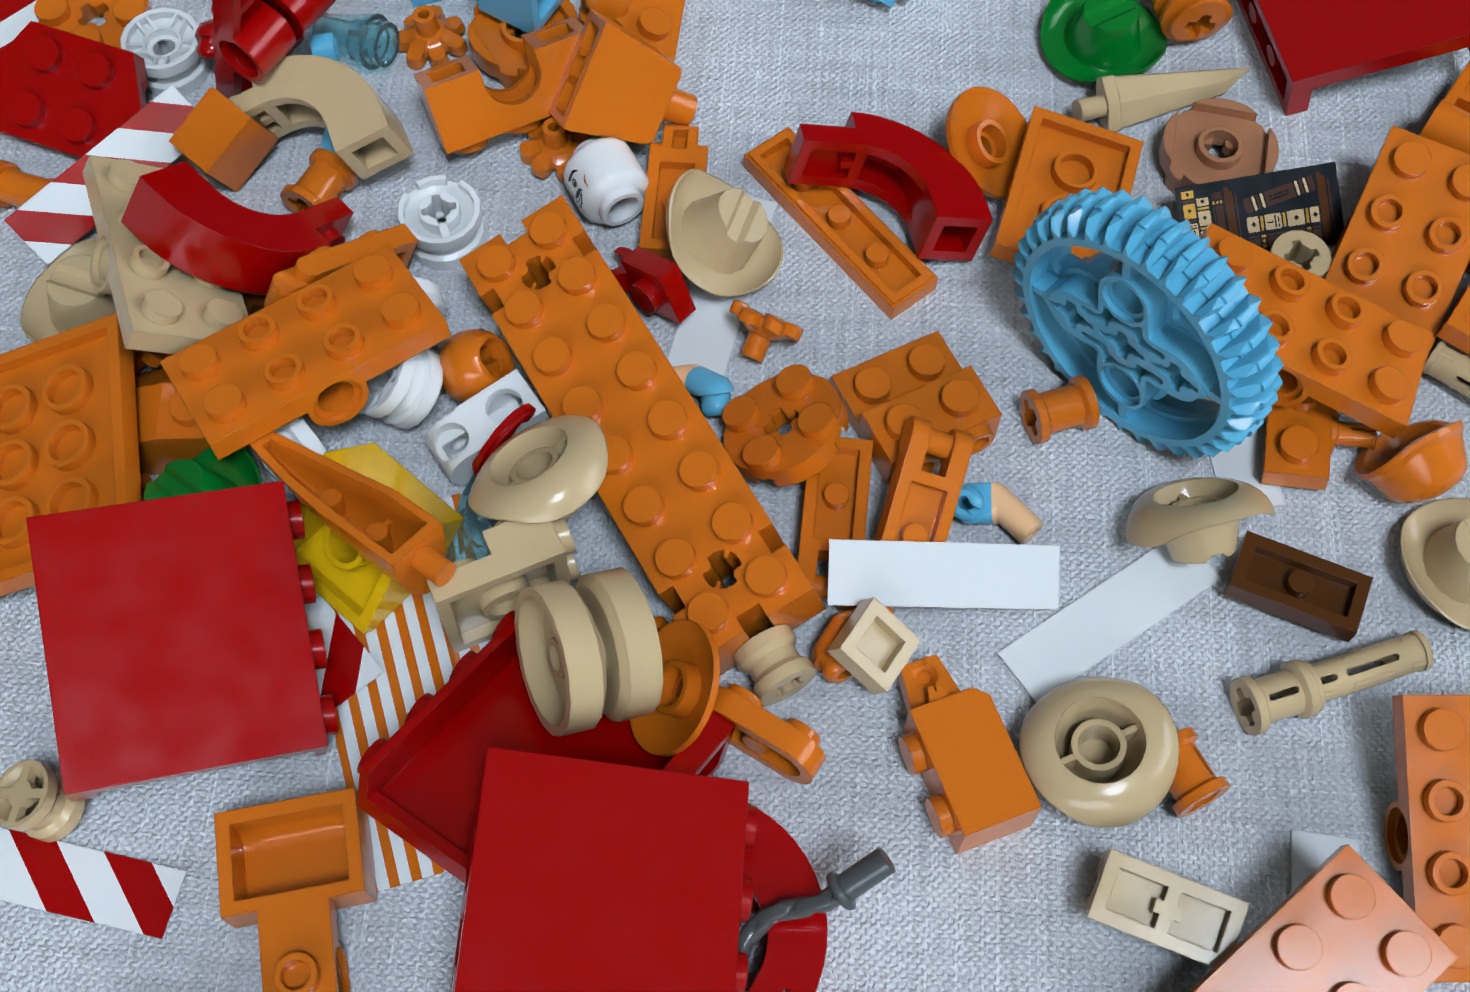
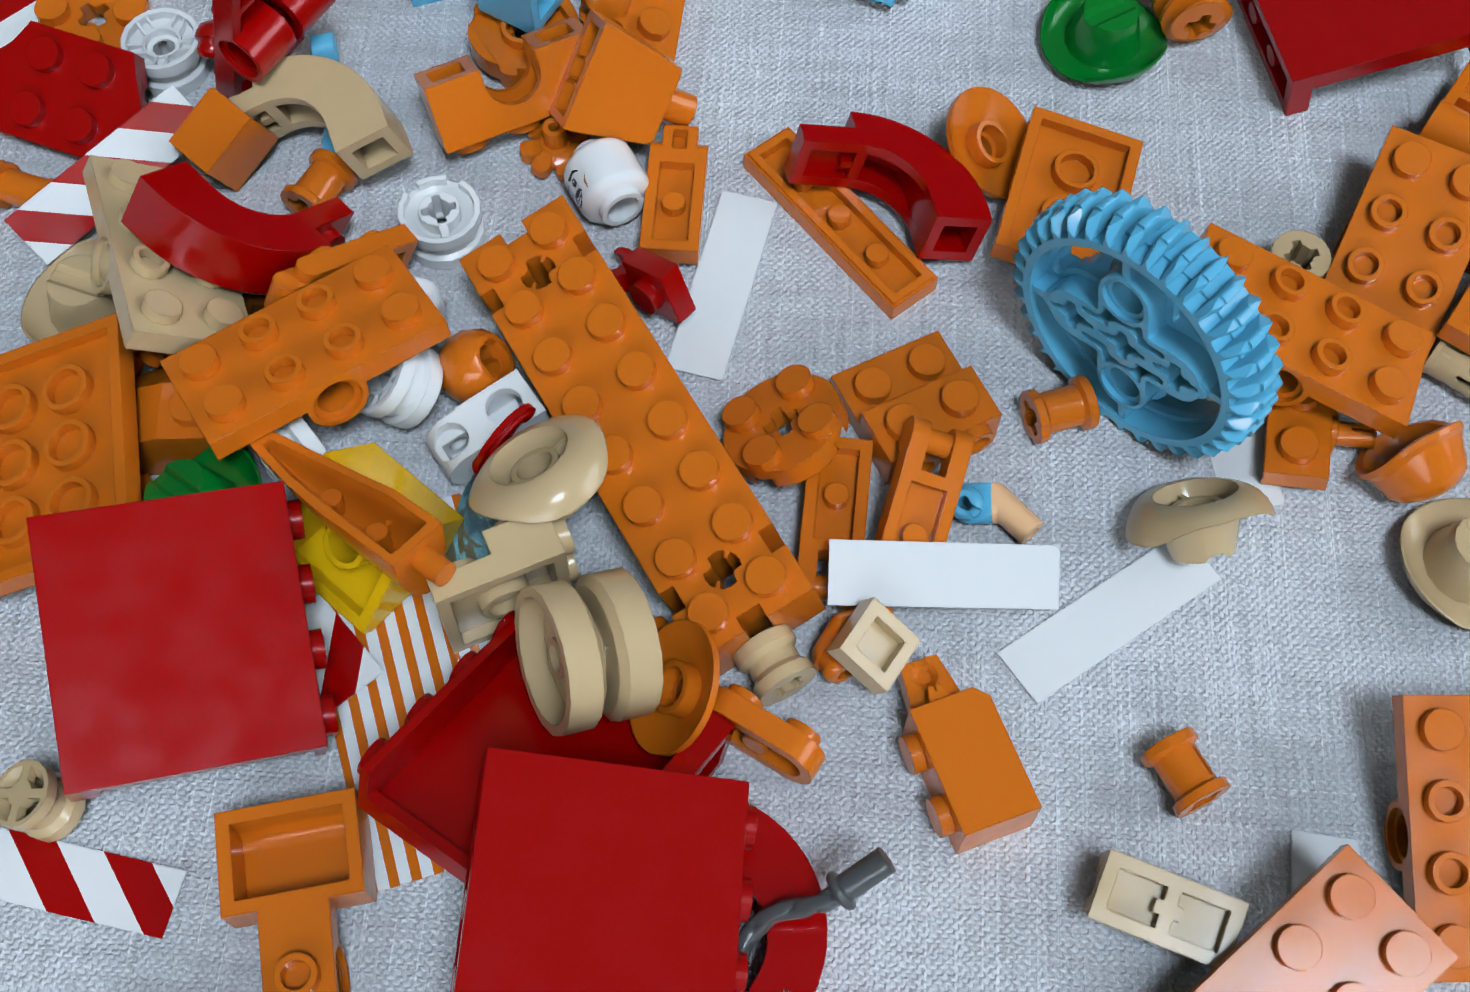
(362, 37): clear light blue cone -> none
(431, 36): orange plant -> none
(710, 386): medium azure arm -> none
(720, 236): tan hat -> none
(763, 330): orange plant -> none
(1100, 750): tan hat -> none
(1140, 97): tan bar -> none
(1218, 122): nougat plate -> none
(1267, 204): sticker -> none
(1298, 586): reddish brown plate -> none
(1308, 686): tan pin -> none

